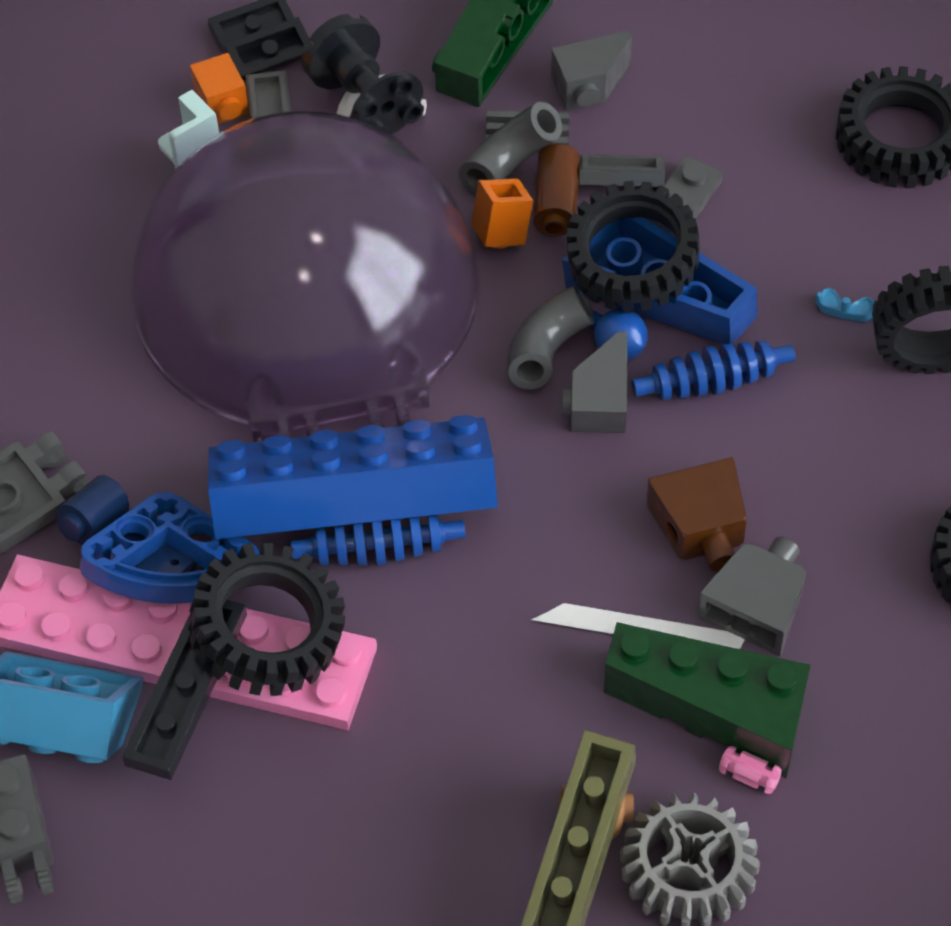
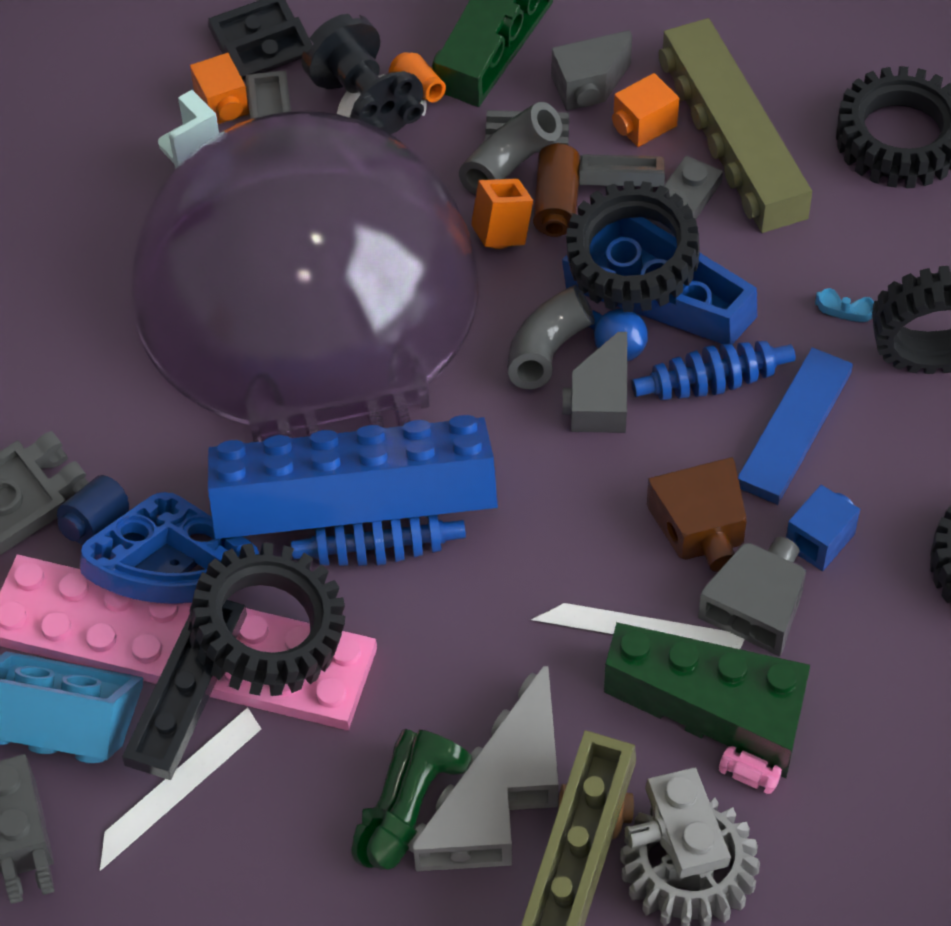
(172, 791): none -> white sticker
(391, 824): none -> dark green piece
(415, 64): none -> orange cone
(508, 774): none -> light grey slope
(645, 110): none -> orange brick
(682, 824): none -> light grey plate
(735, 126): none -> olive brick
(794, 425): none -> blue tile
(823, 526): none -> blue brick

